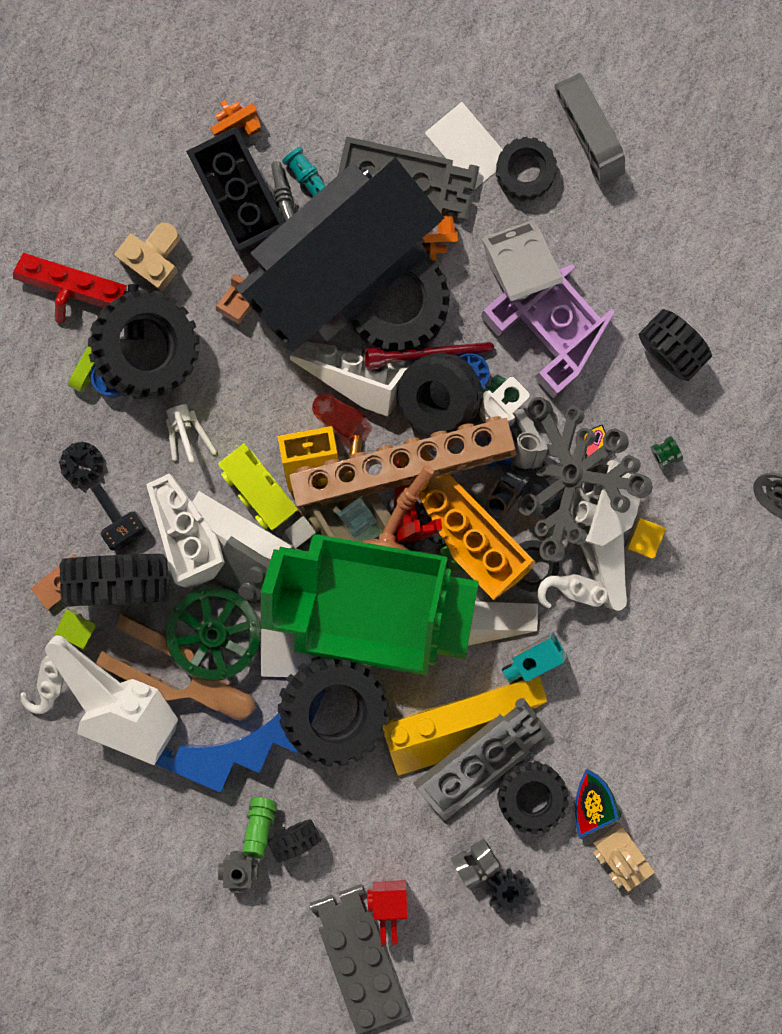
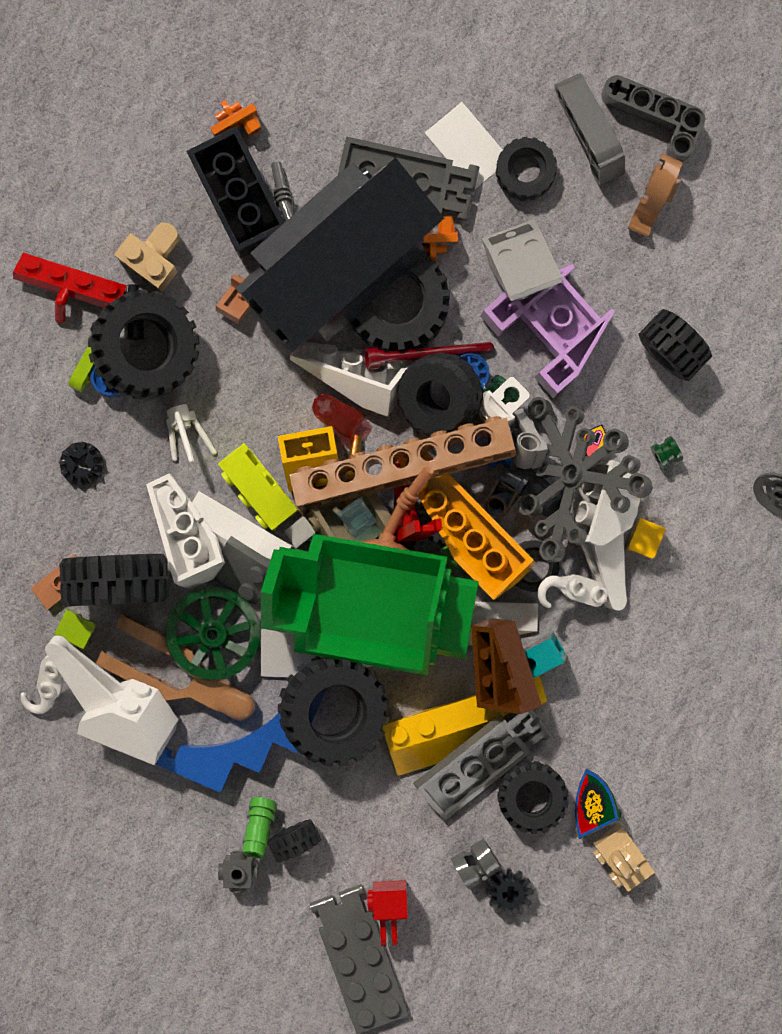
(123, 529): black piece -> none
(306, 174): teal pin -> none
(502, 668): none -> reddish brown wedge
(651, 112): none -> dark grey beam
(659, 189): none -> medium nougat piece

